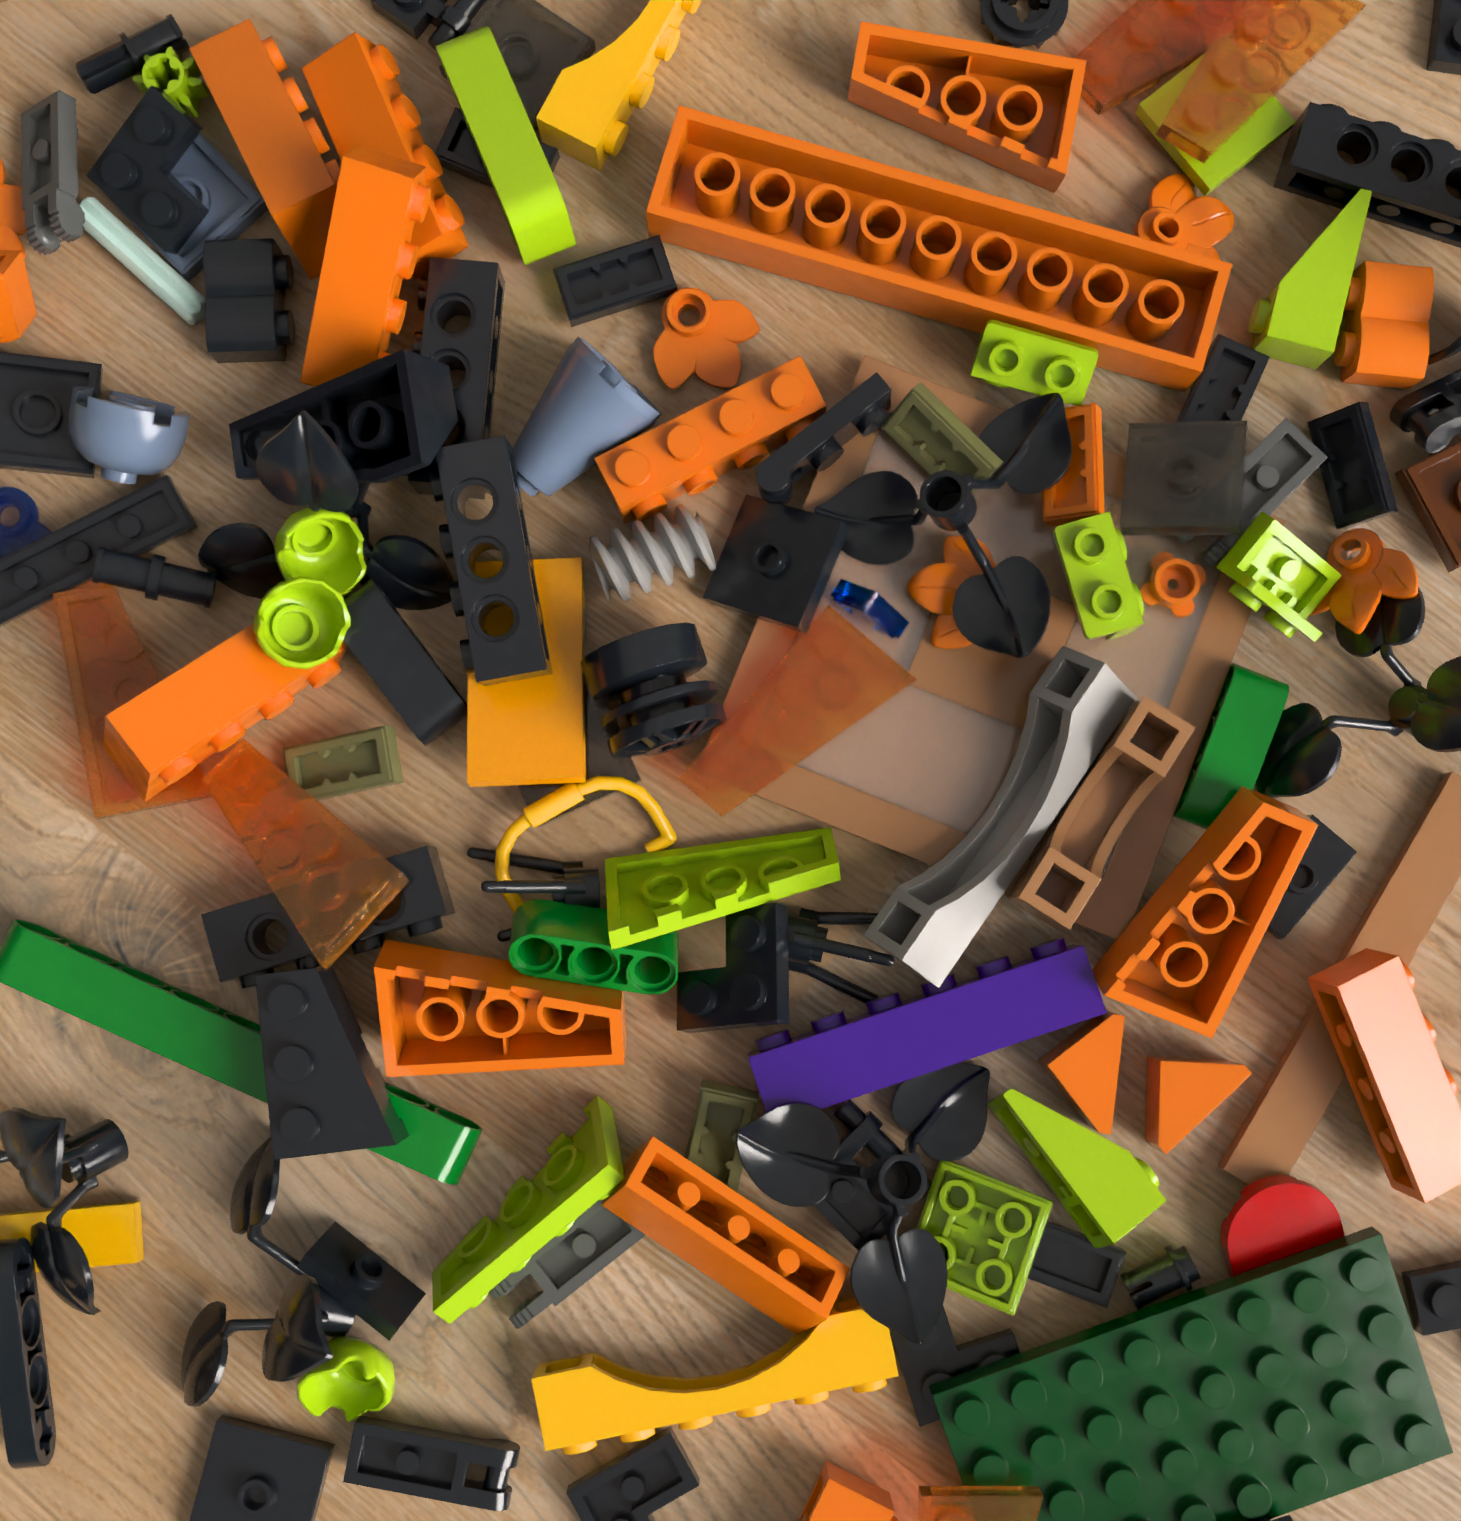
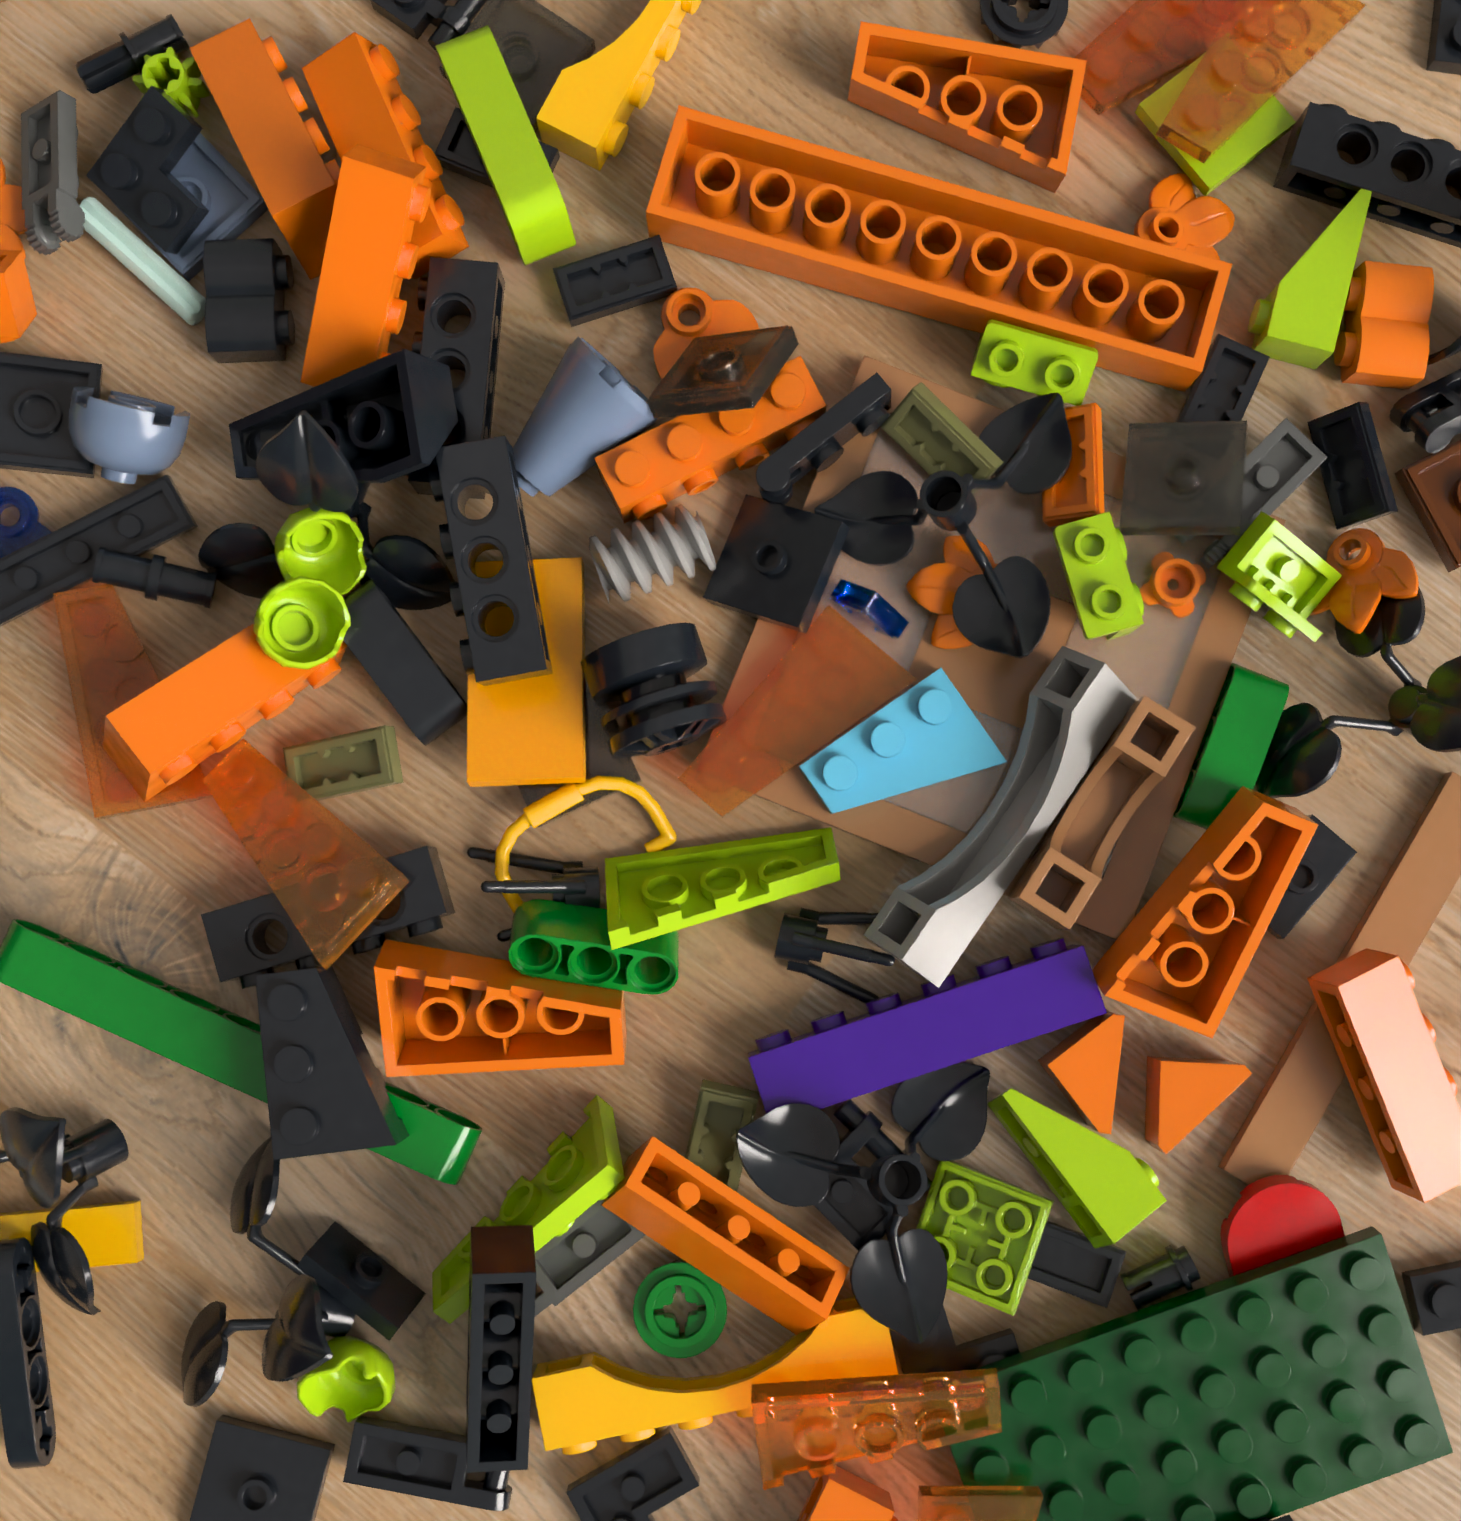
(500, 1347): none -> black brick
(660, 1328): none -> green gear
(723, 372): none -> clear smoke plate
(753, 983): black plate -> none
(847, 1418): none -> clear orange wing
(903, 747): none -> medium azure wing

